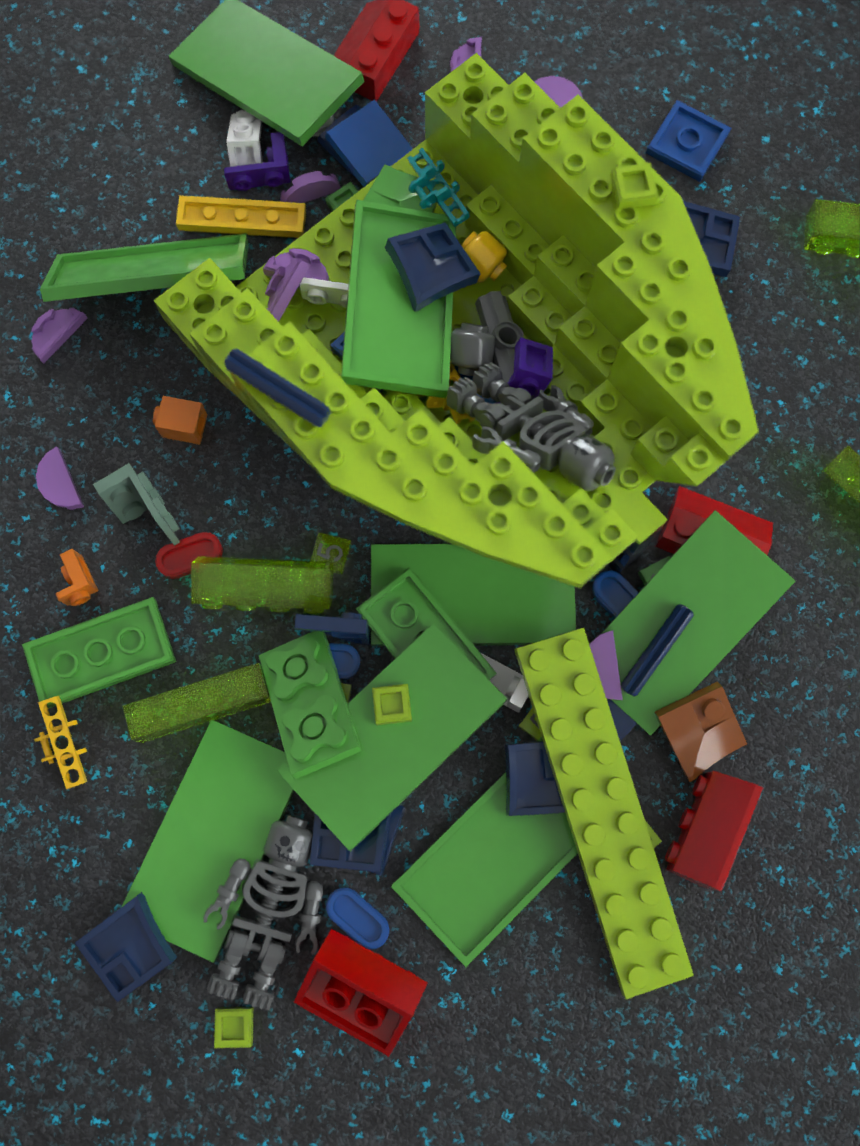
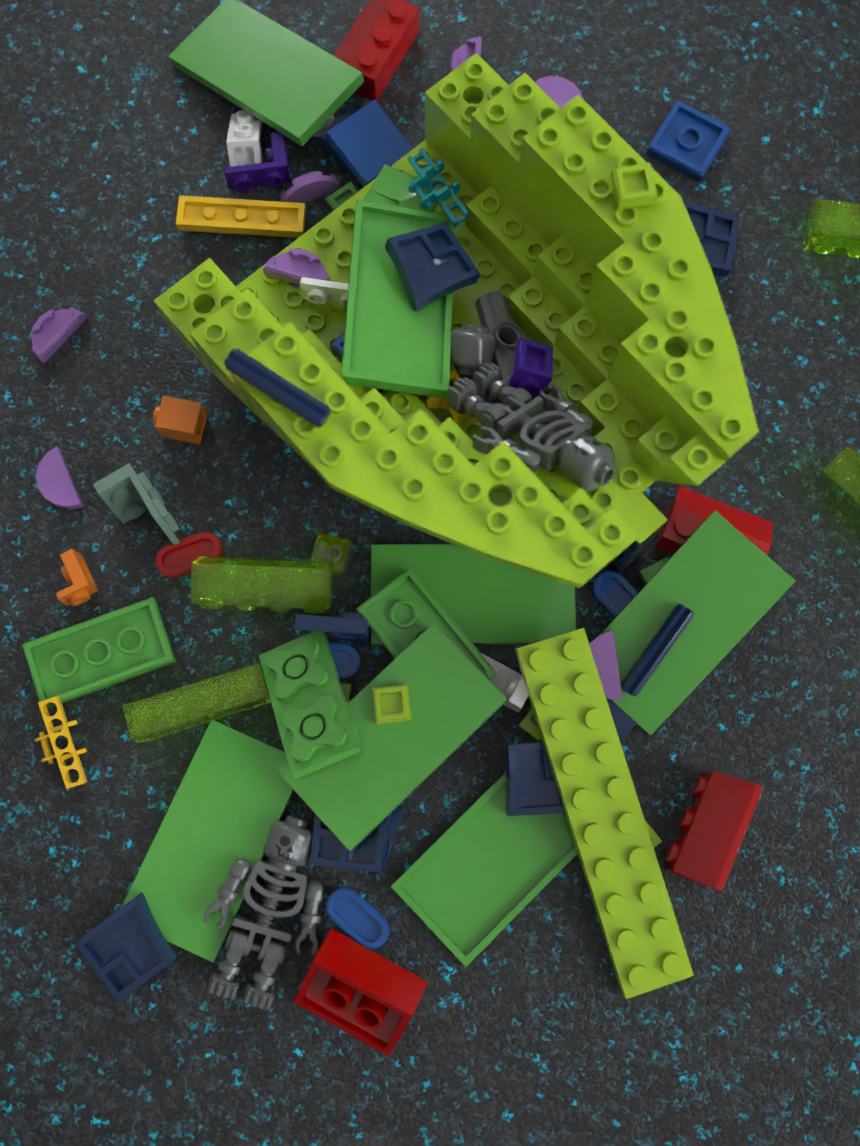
(141, 266): bright green tile -> none
(233, 1027): lime tile -> none
(284, 285): medium lavender tile -> none
(486, 254): yellow head -> none
(701, 729): dark orange plate -> none

